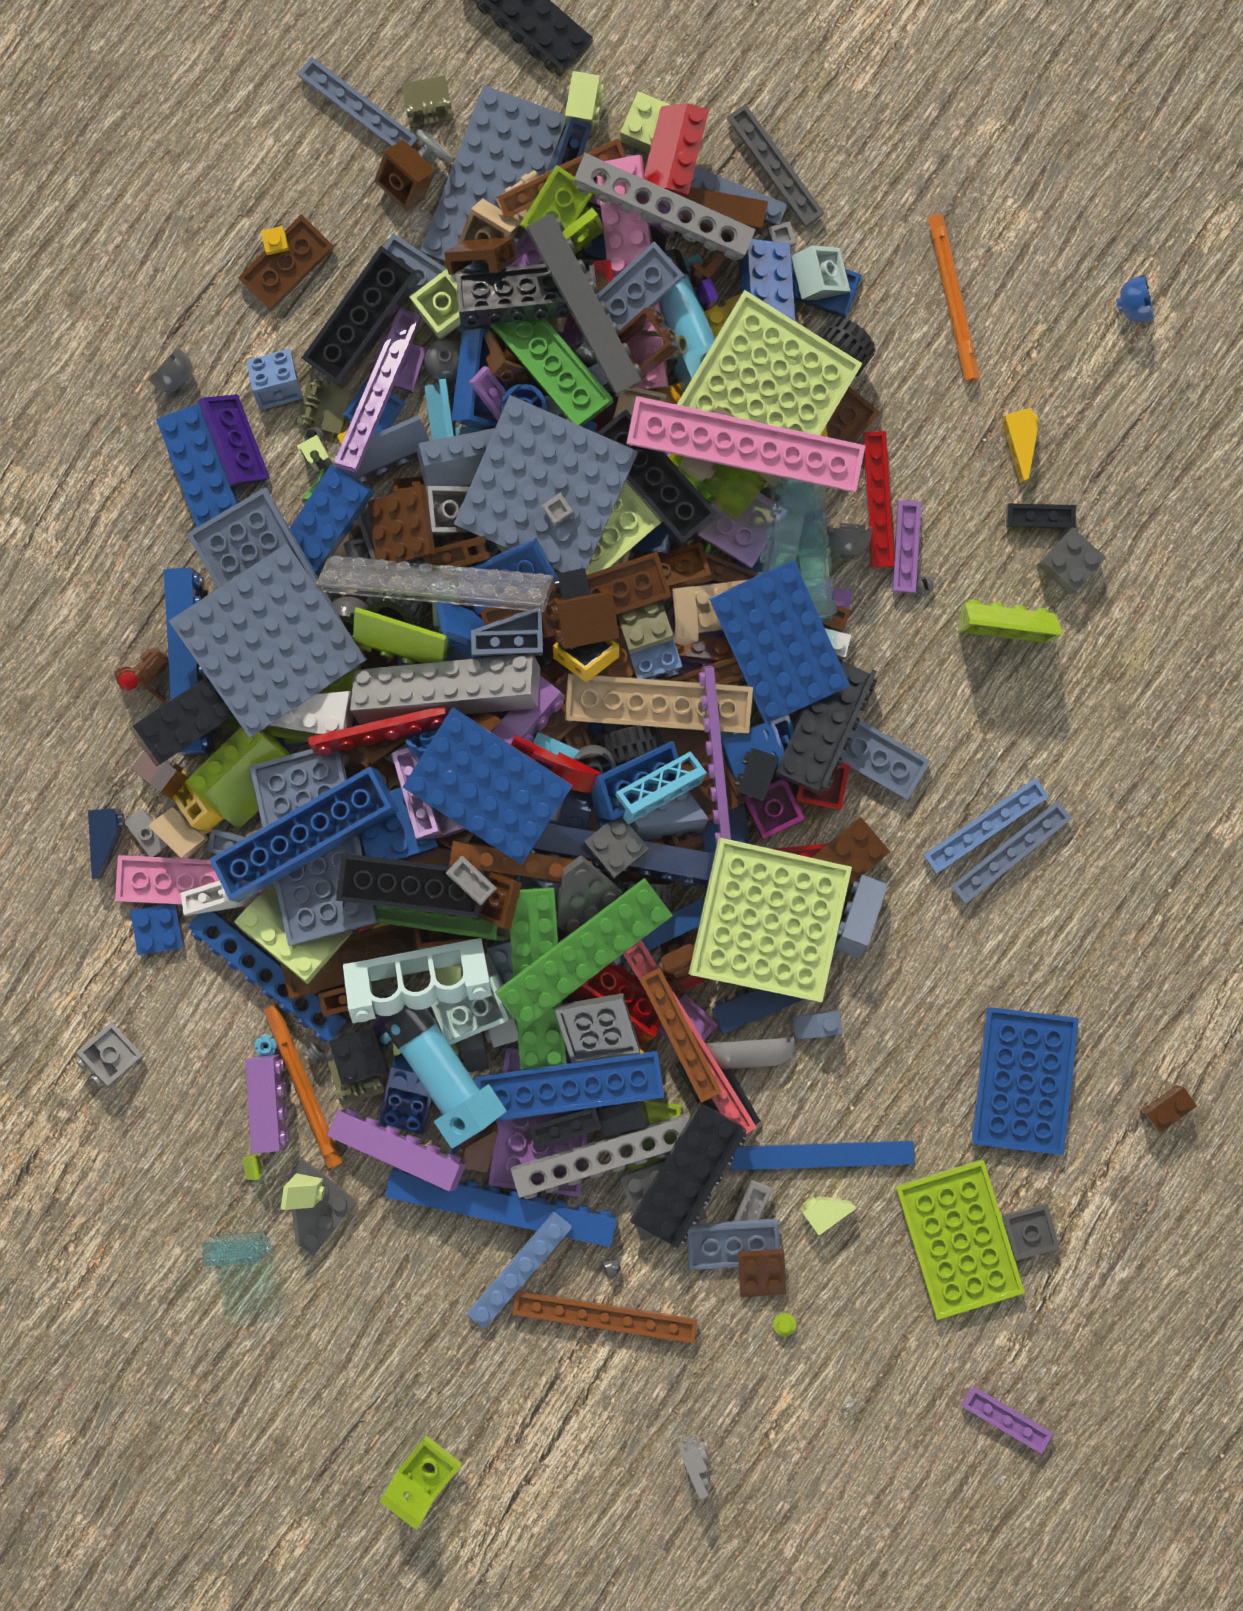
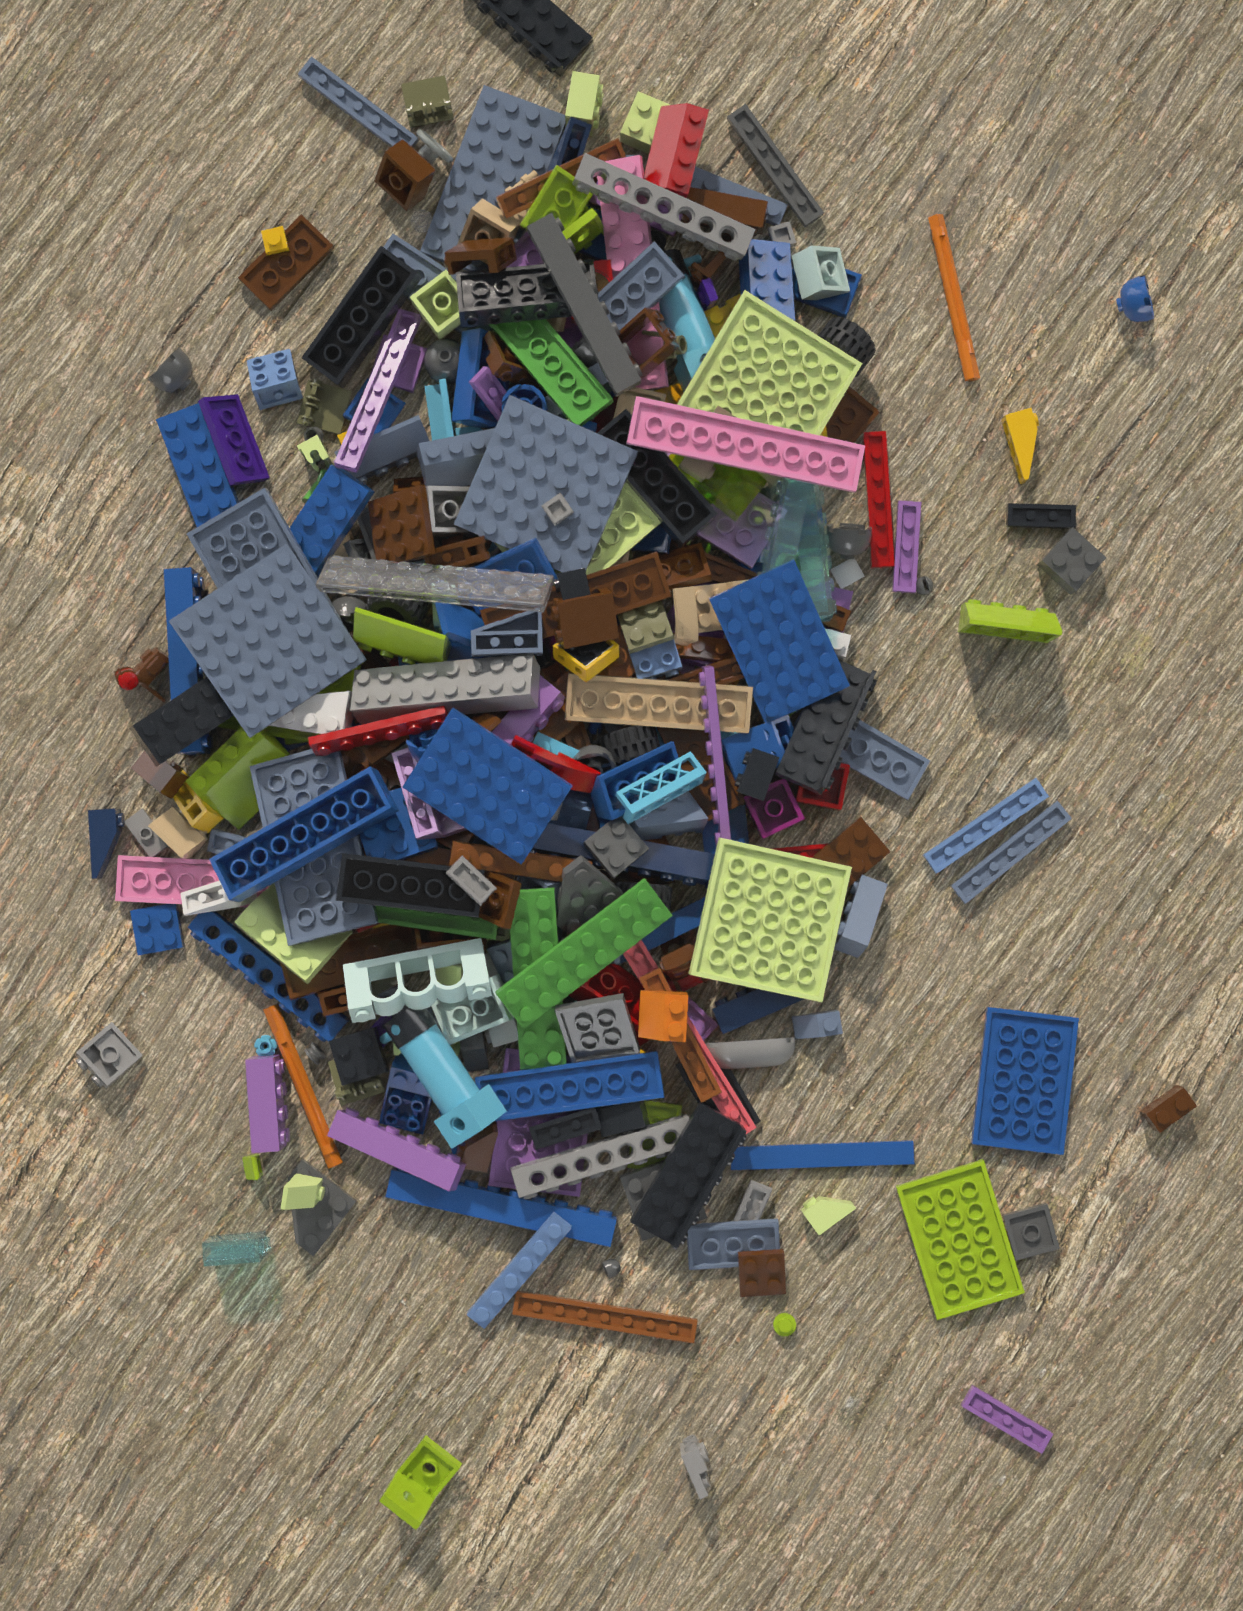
(663, 1015): none -> orange slope
(689, 841): reddish brown bracket -> none
(847, 573): none -> white sticker

